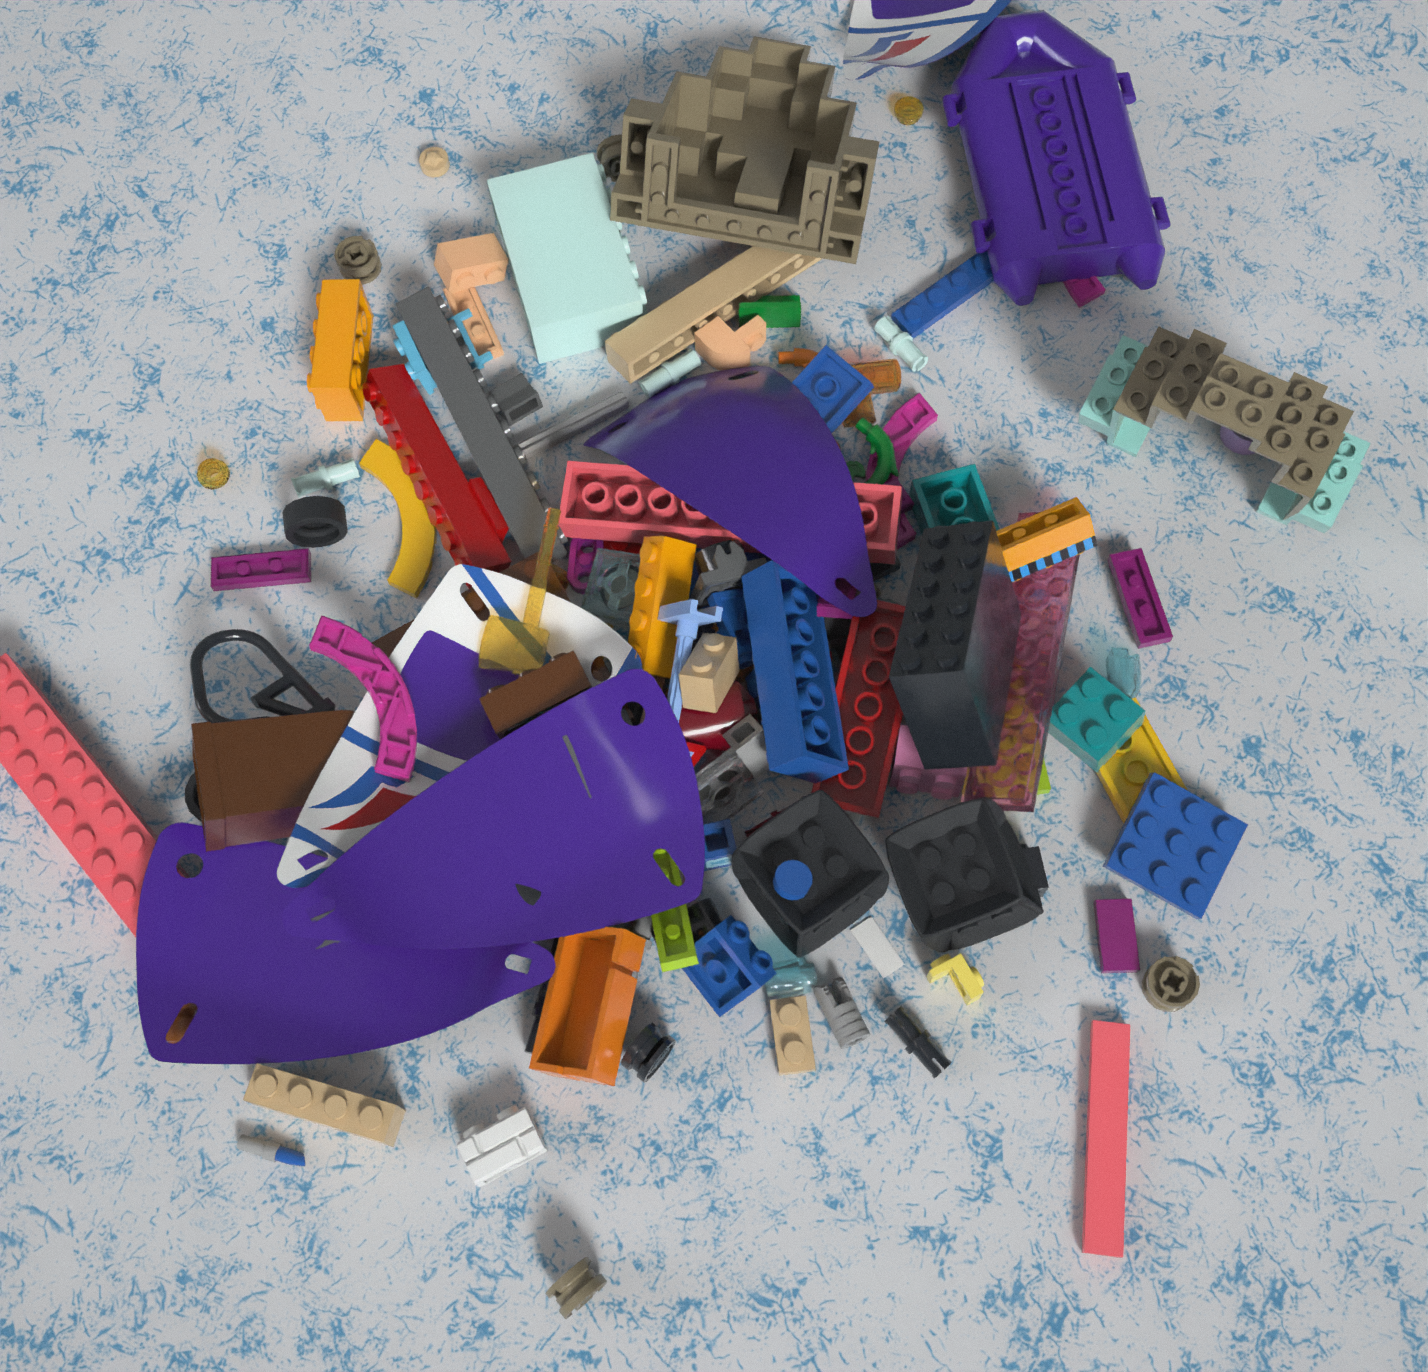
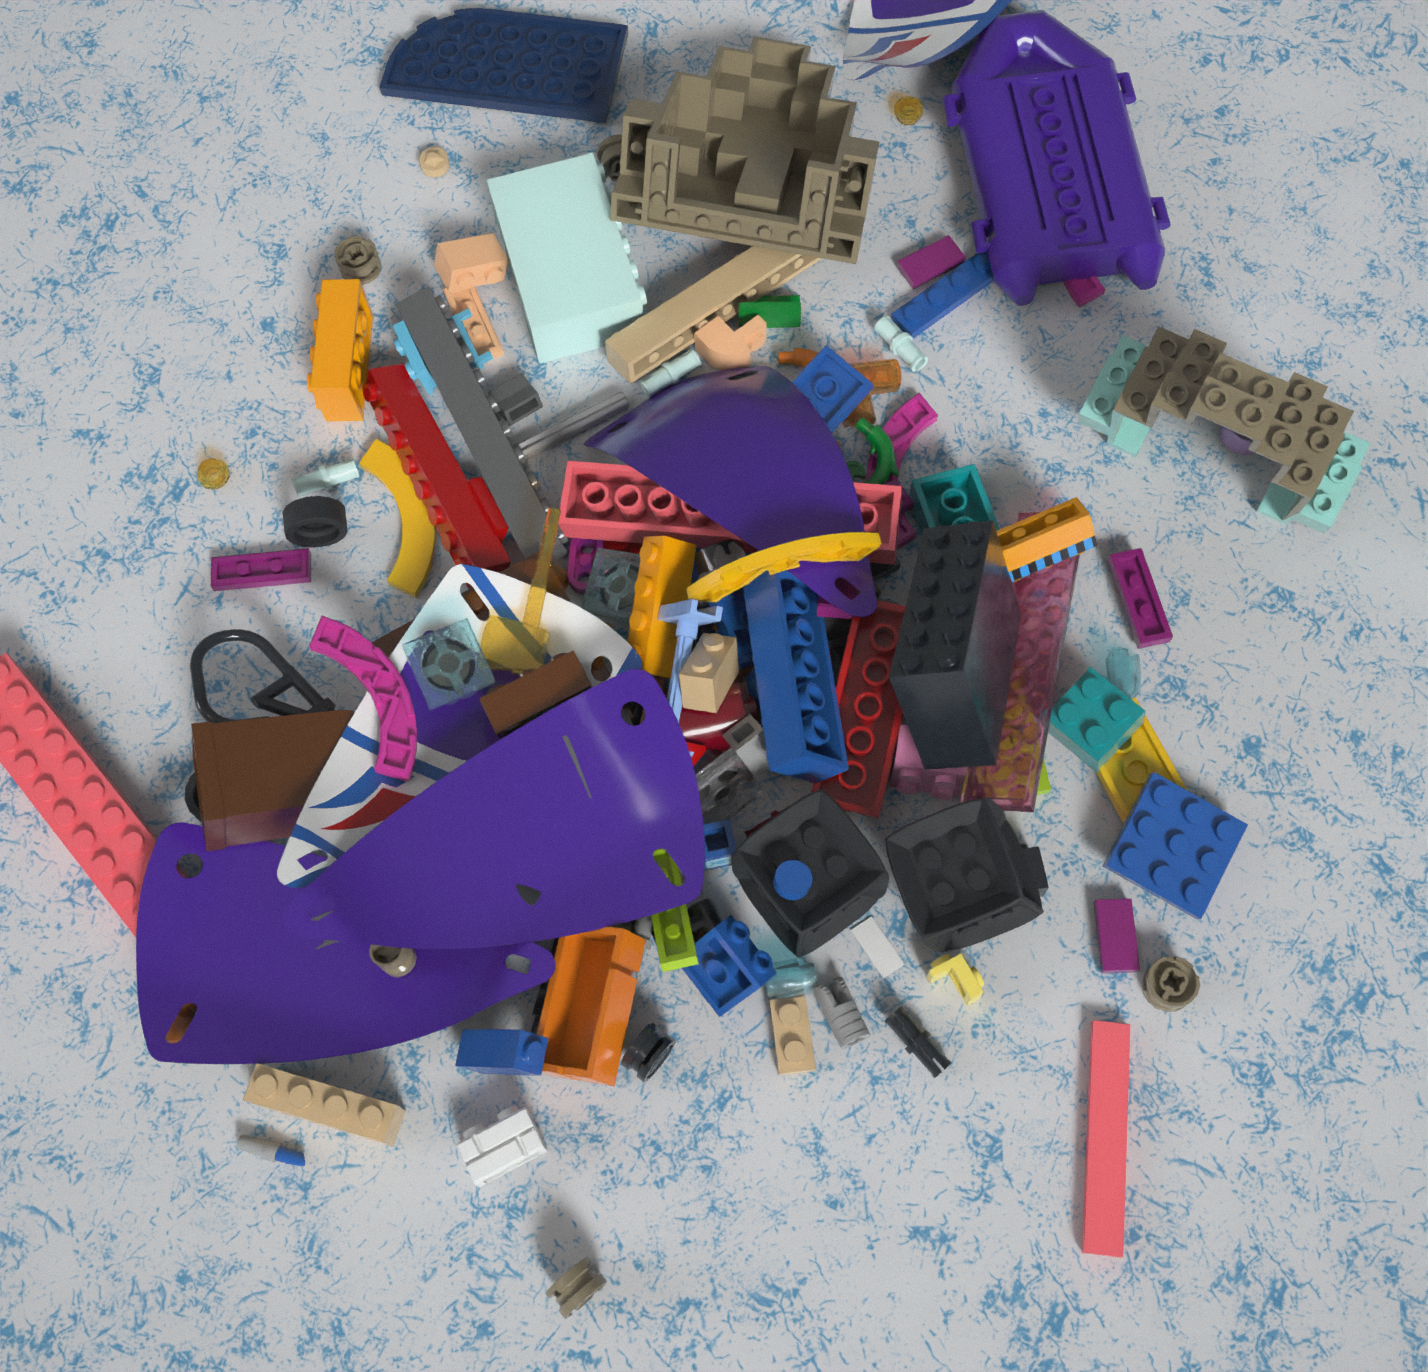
(384, 958): none -> dark tan wheel
(447, 665): none -> clear light blue piece
(501, 1052): none -> blue brick
(510, 63): none -> dark blue plate
(779, 558): none -> yellow tile
(930, 262): none -> magenta tile

